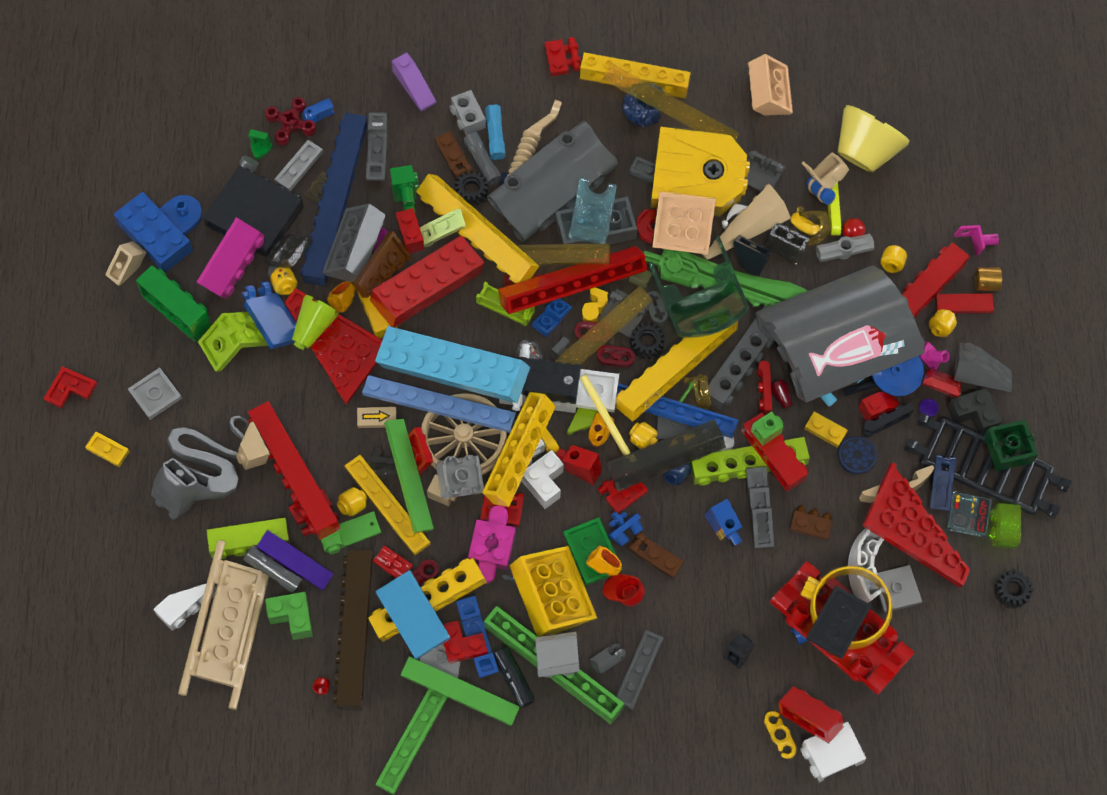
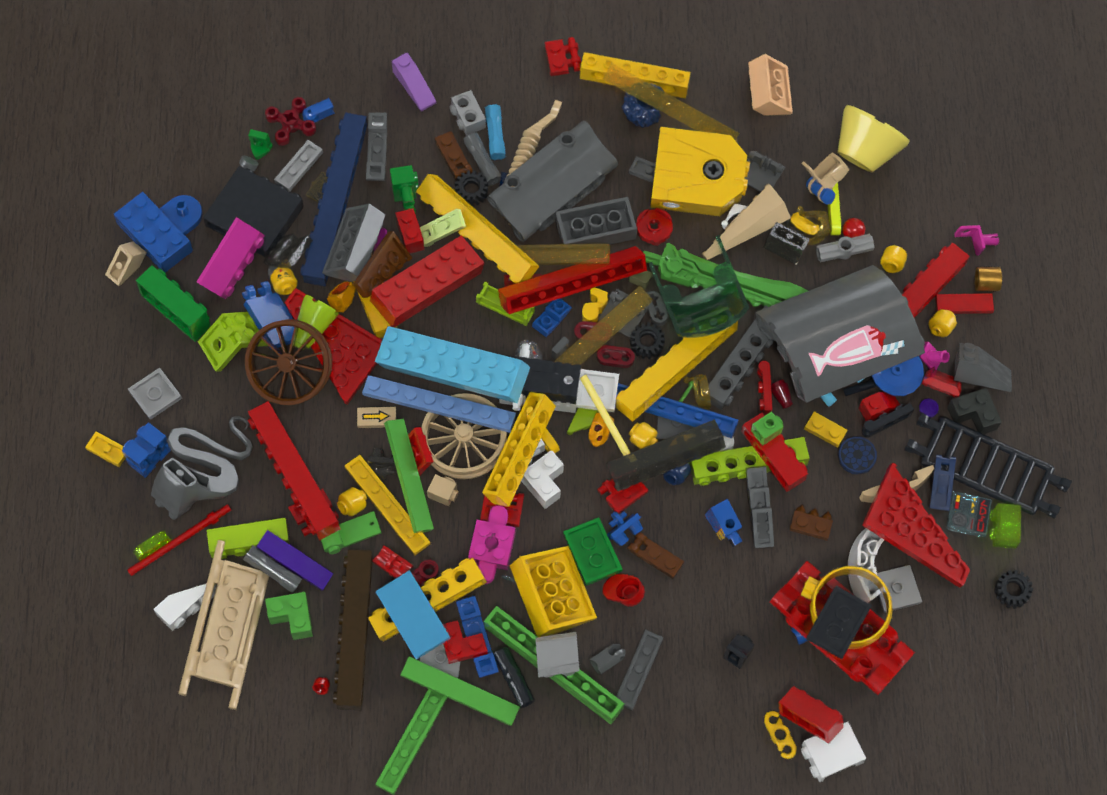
(67, 383): red plate -> none
(146, 449): none -> blue brick
(151, 545): none -> clear neon green beam
(212, 518): none -> red bar
(252, 449): tan slope -> none
(288, 362): none -> reddish brown wheel
(459, 476): light grey slope -> none
(581, 463): red torso -> none
(592, 213): clear light blue brick -> none
(604, 561): light orange rock -> none
(684, 222): light nougat plate -> none
(751, 255): black slope -> none
(1011, 445): dark green brick -> none

